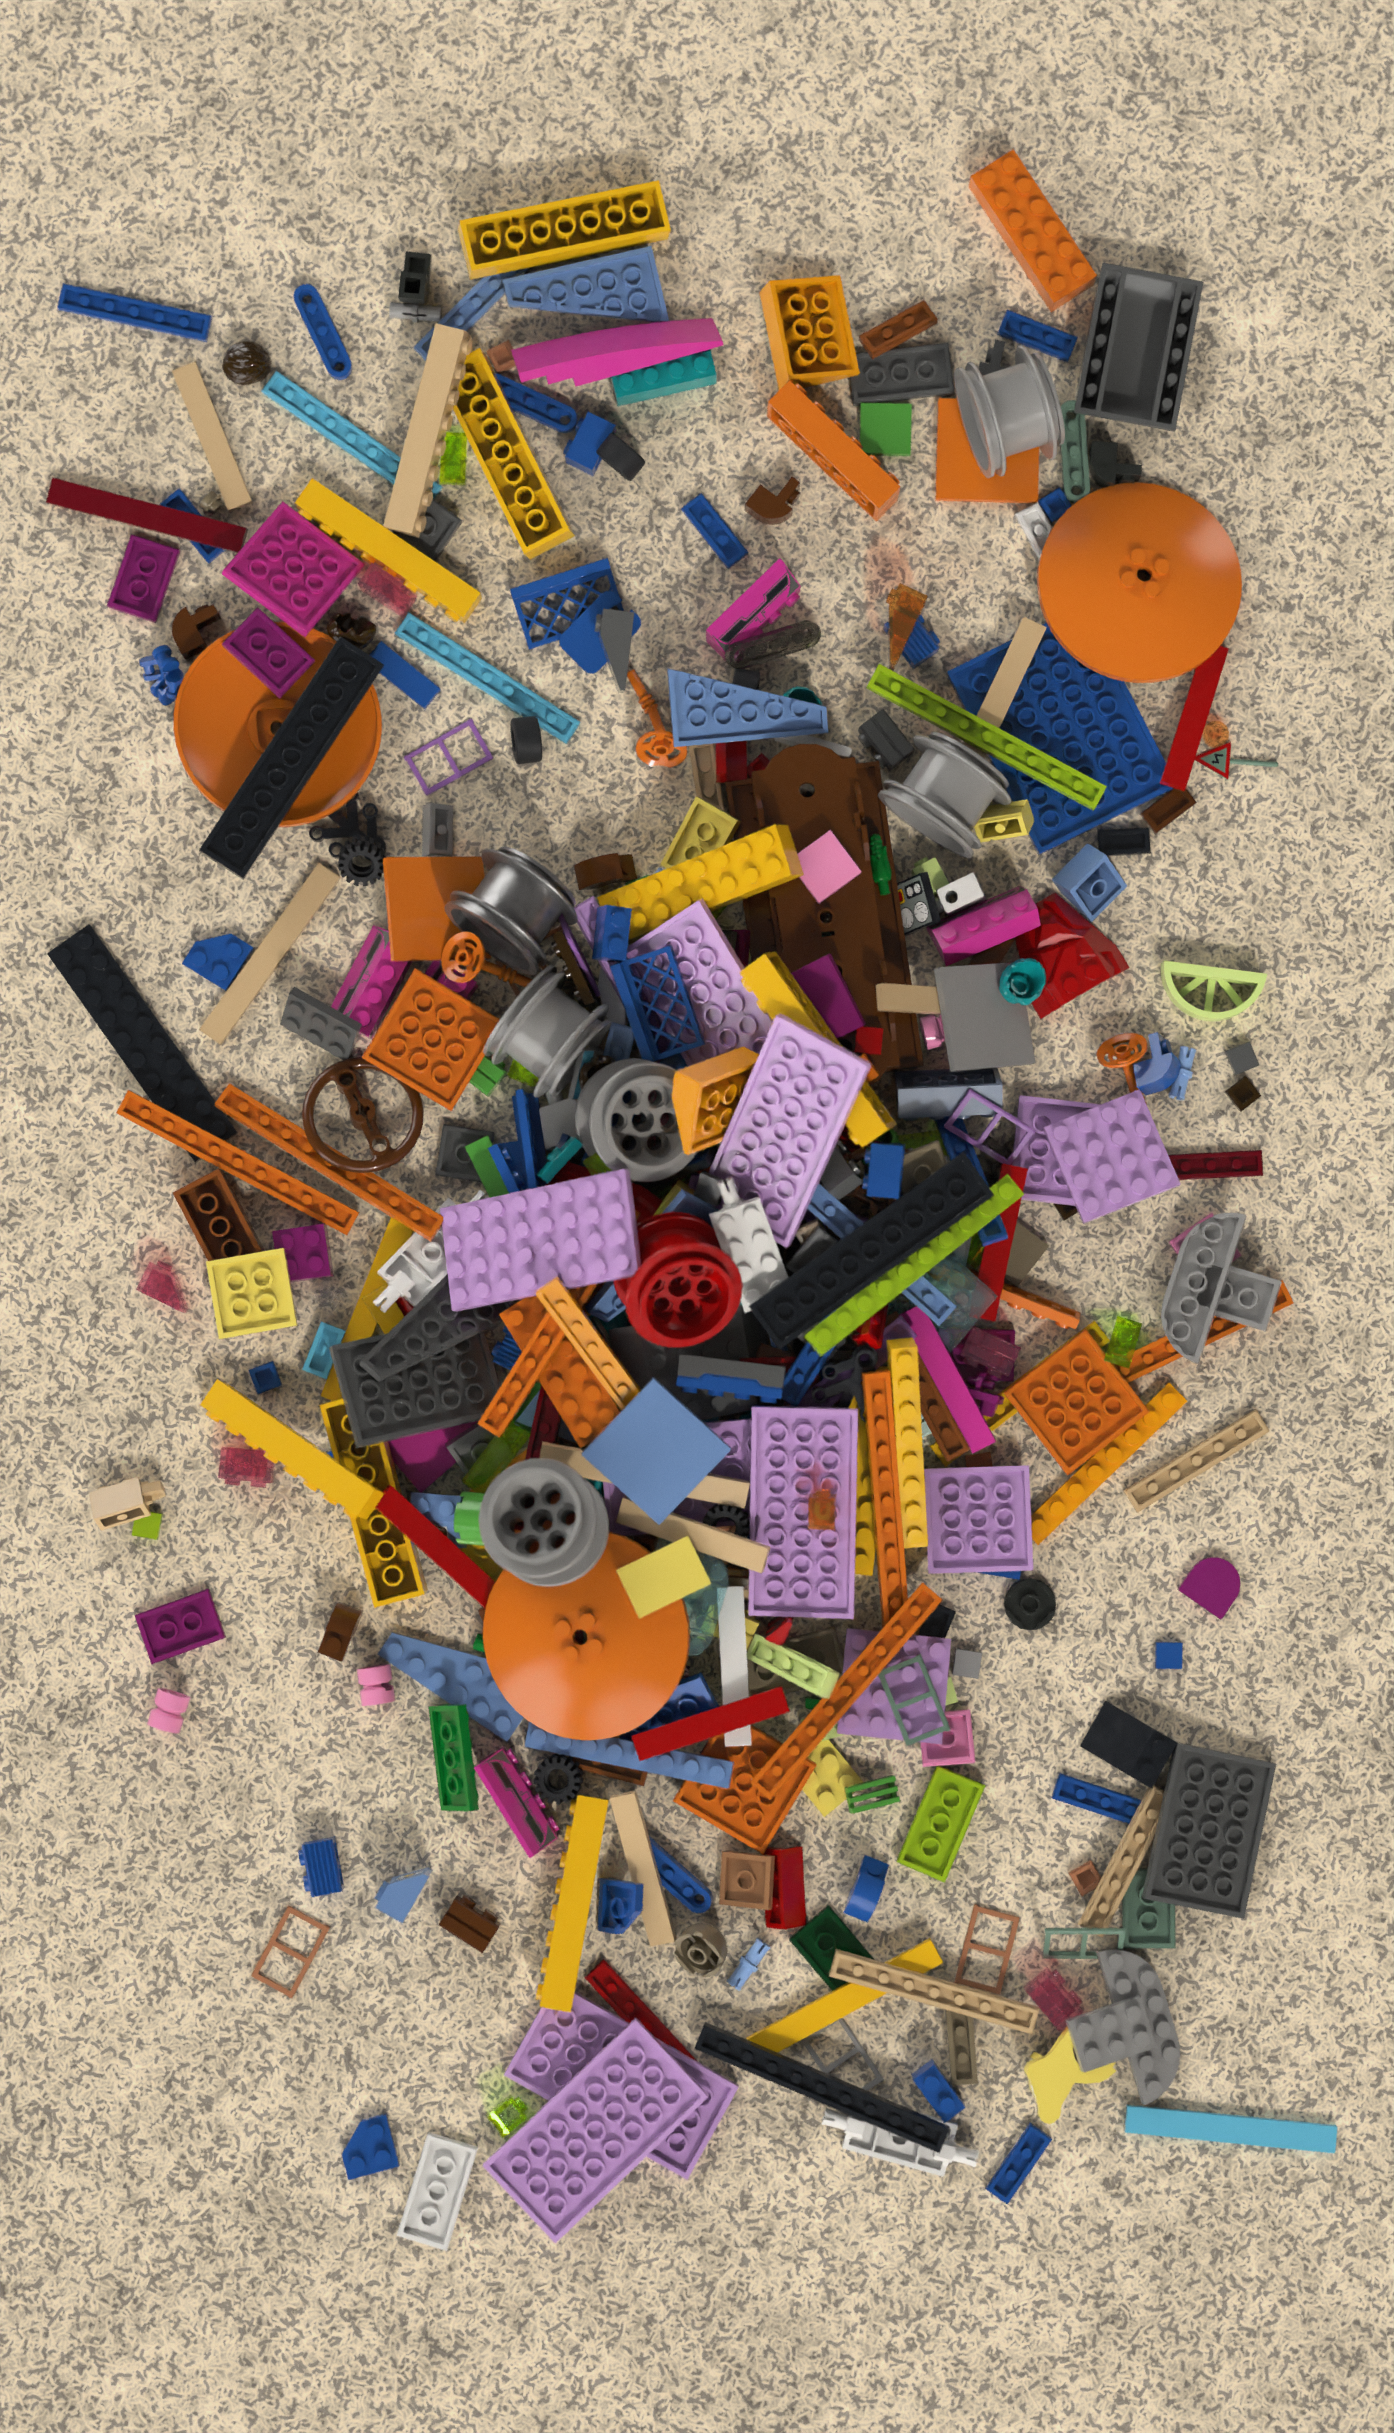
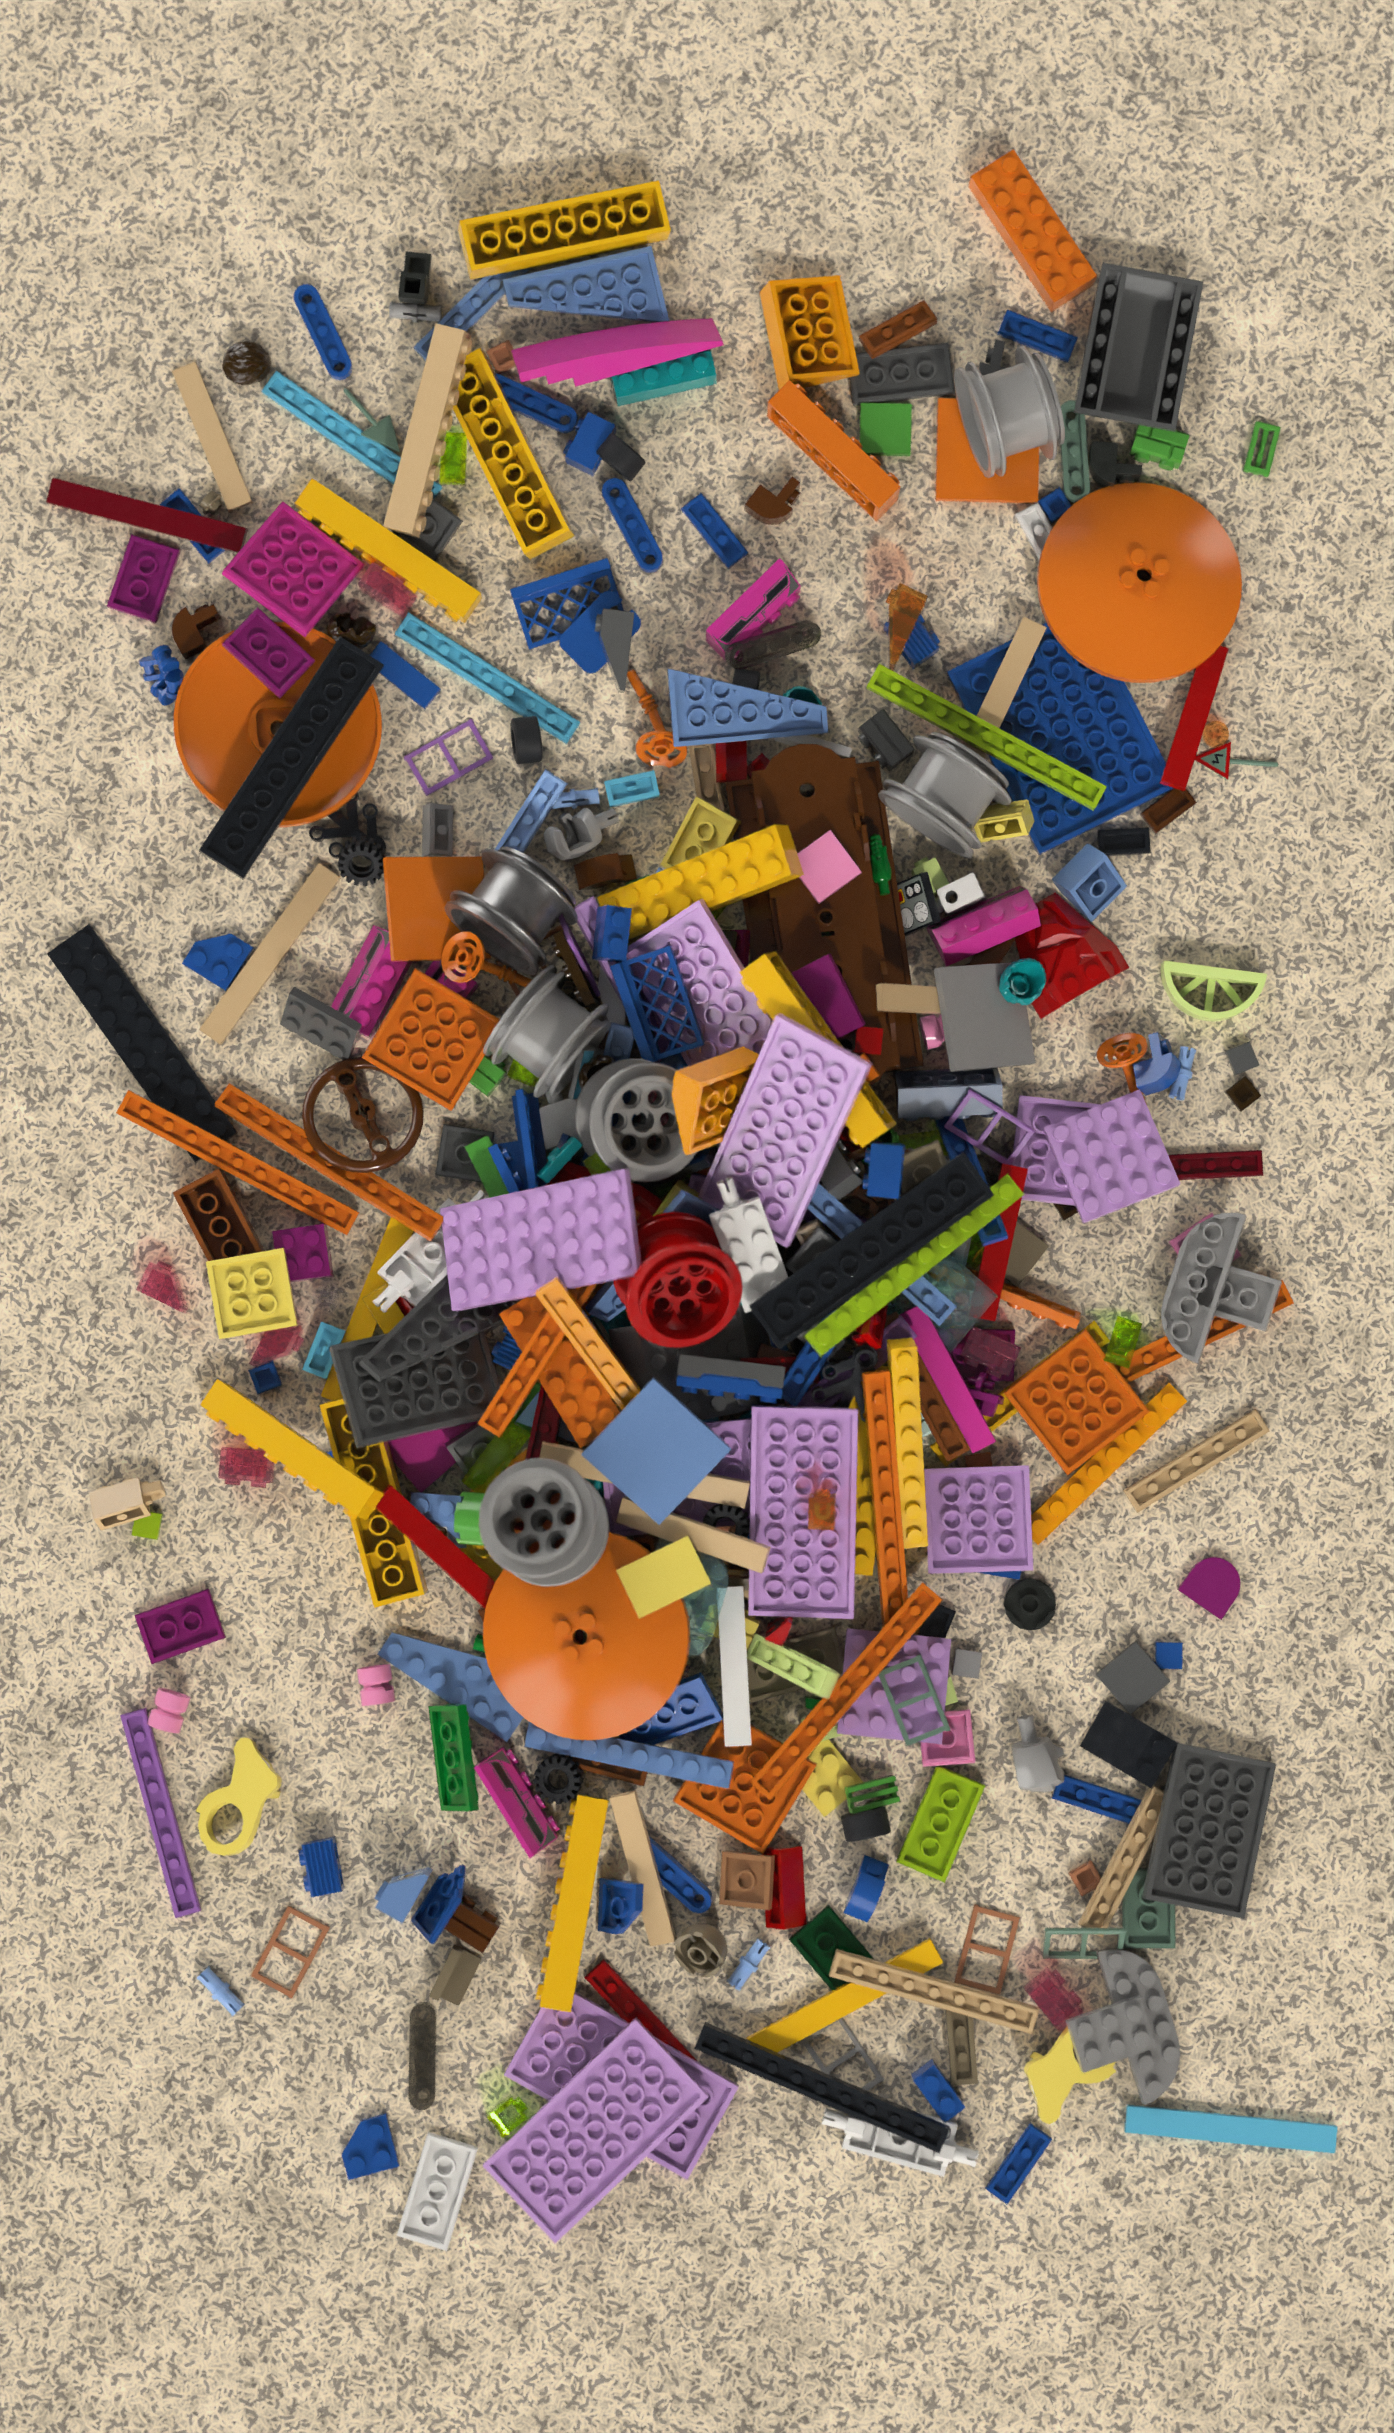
(134, 312): blue tile -> none
(161, 1813): none -> medium lavender tile
(220, 1991): none -> light blue pin
(250, 1787): none -> light yellow animal
(277, 1345): none -> clear pink slope
(340, 1630): reddish brown brick -> none
(381, 431): none -> sand green piece
(422, 2055): none -> clear smoke plate
(440, 1904): none -> blue tile
(455, 1975): none -> dark tan panel
(533, 812): none -> light blue tile
(577, 798): none -> light blue pin
(580, 827): none -> light grey piece
(632, 525): none -> blue plate
(632, 789): none -> medium azure plate
(707, 1188): dark grey tile -> none
(710, 1723): red tile -> none
(865, 1824): none -> black tyre
(1036, 1759): none -> light grey piece
(1133, 1677): none -> dark grey tile
(1159, 447): none -> bright green brick
(1257, 470): none -> bright green tile

